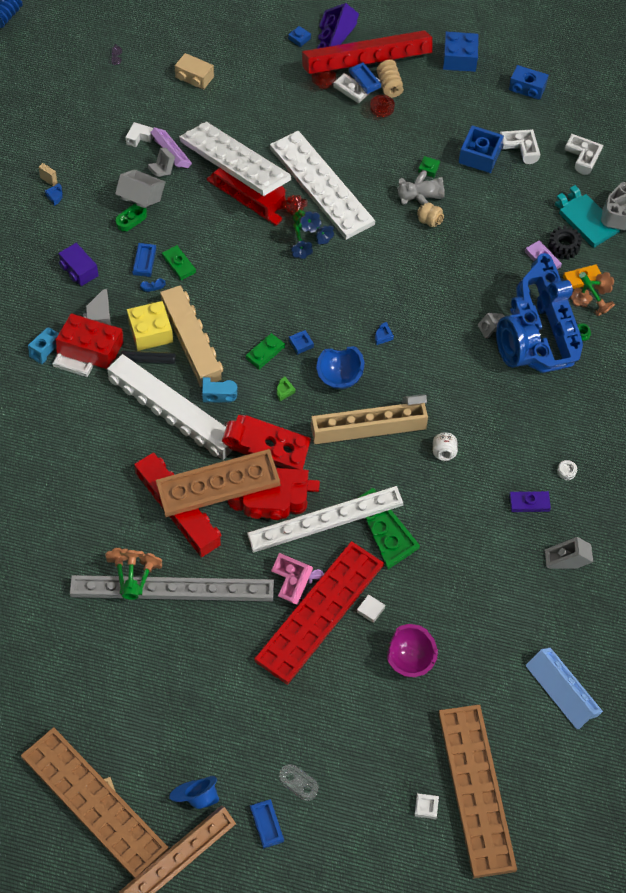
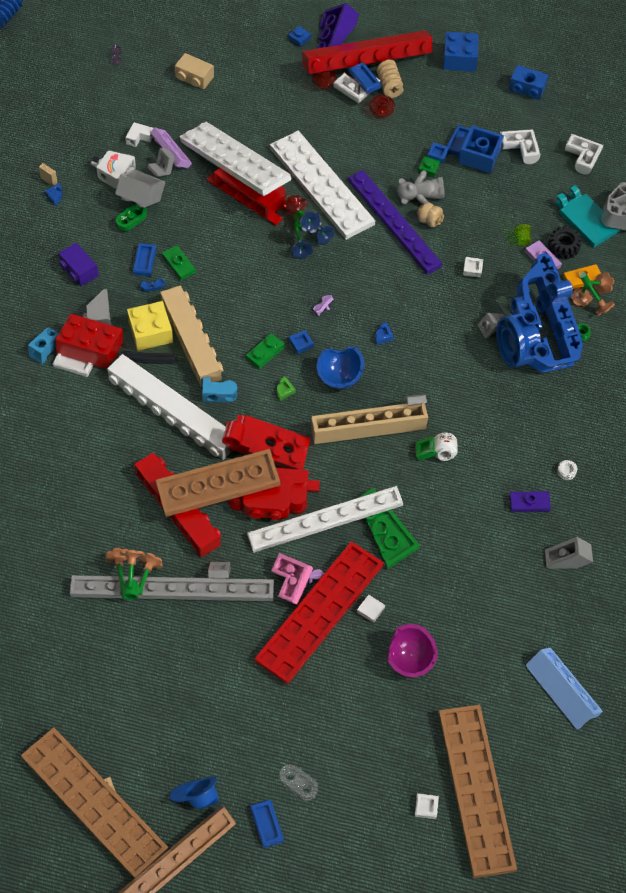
(112, 166): none -> white torso
(219, 570): none -> light grey plate
(324, 305): none -> lavender piece
(395, 222): none -> dark purple plate
(425, 448): none -> green plate
(438, 152): none -> blue plate
(457, 140): none -> blue tile
(473, 267): none -> white plate
(523, 234): none -> clear neon green piece

